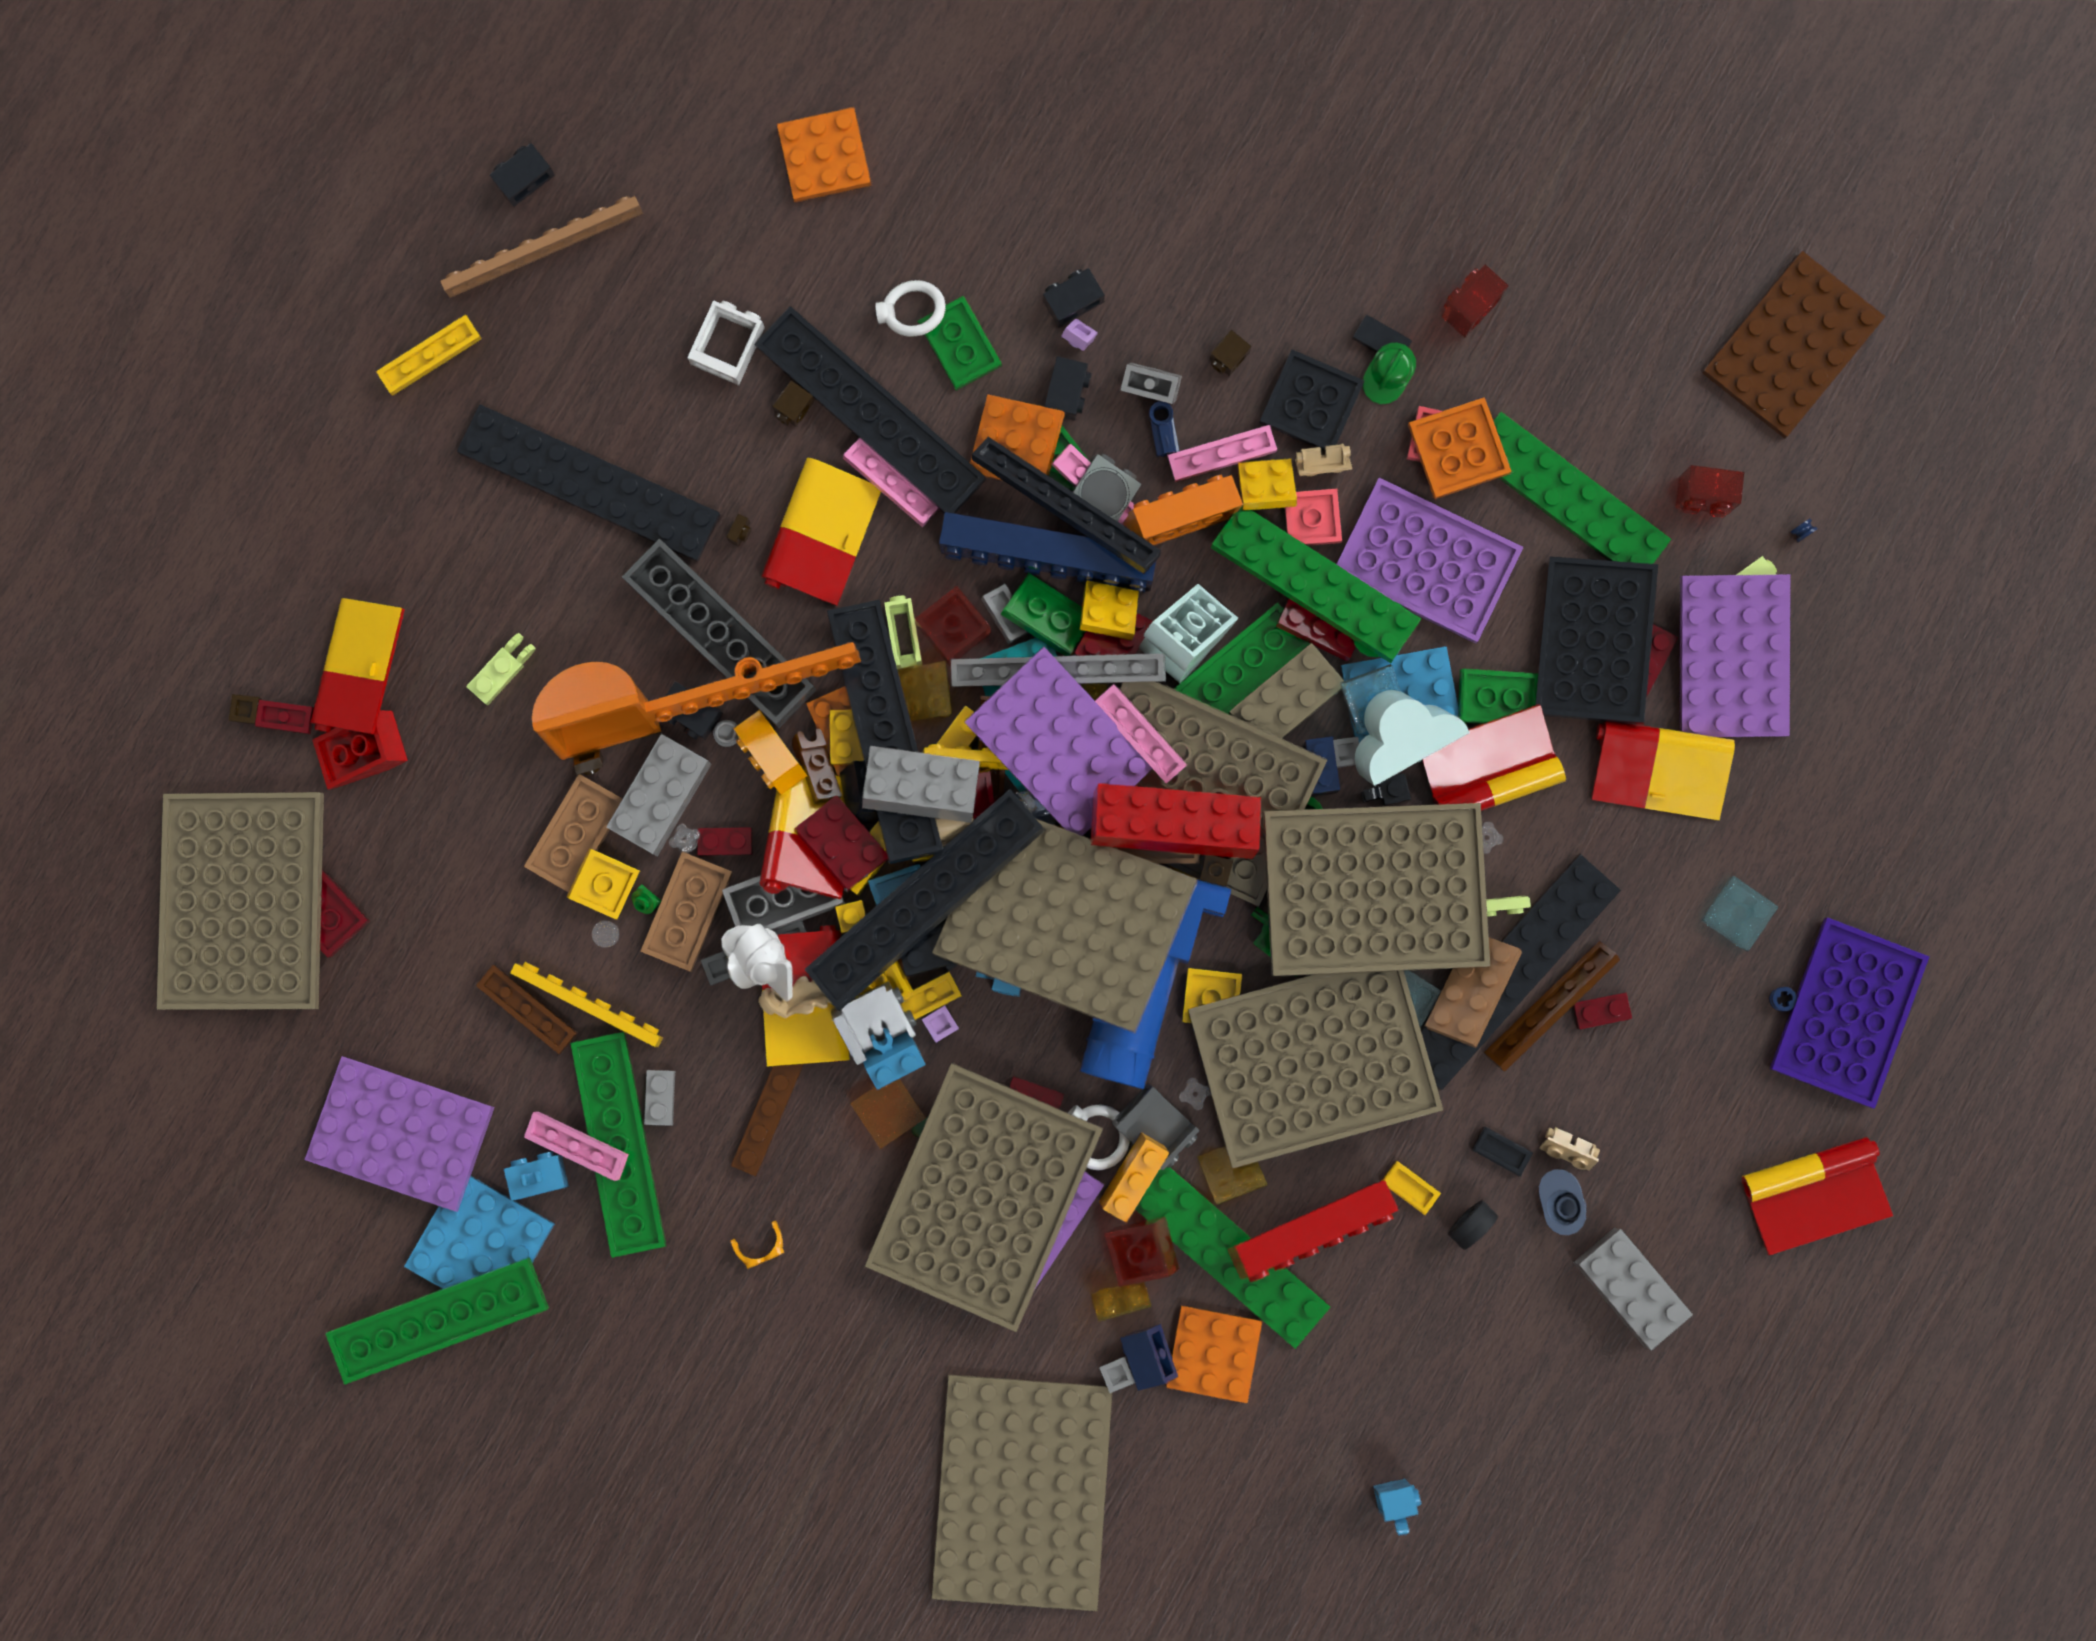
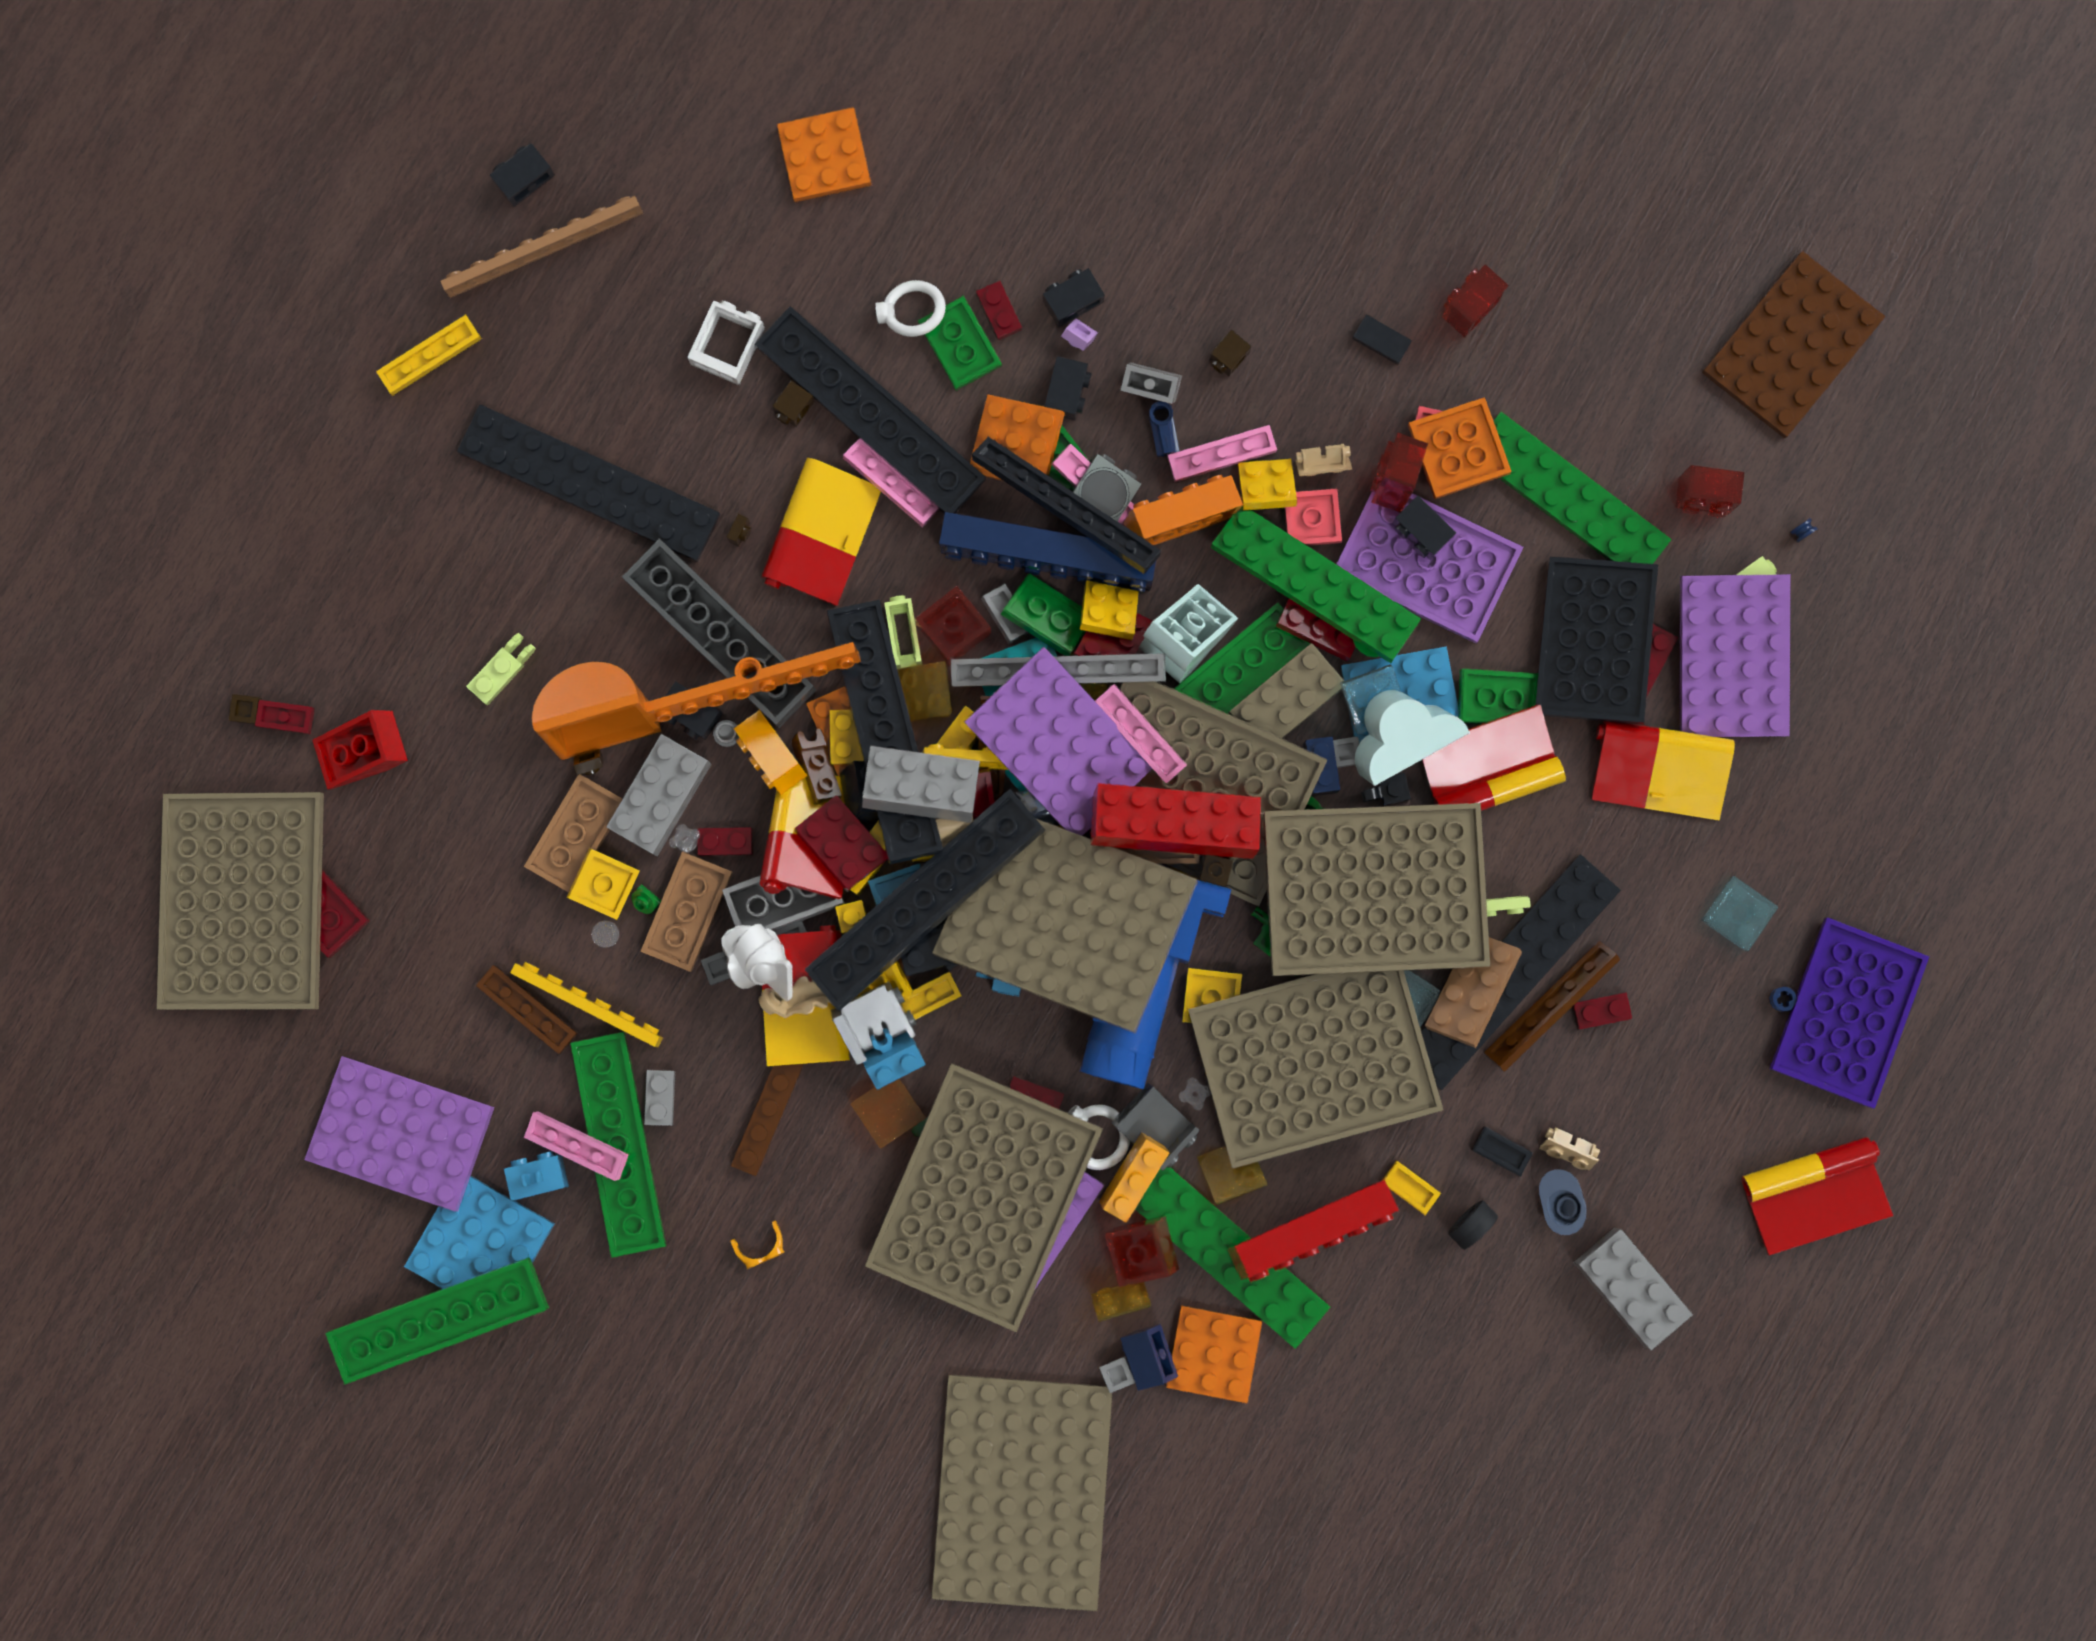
(357, 666): door -> none
(940, 1024): lavender plate -> none
(999, 310): none -> dark red plate
(1311, 401): black plate -> none
(1389, 373): green piece -> none
(1396, 1502): dark azure brick -> none
(1398, 472): none -> clear red brick
(1423, 528): none -> black brick
(1494, 837): clear plate -> none

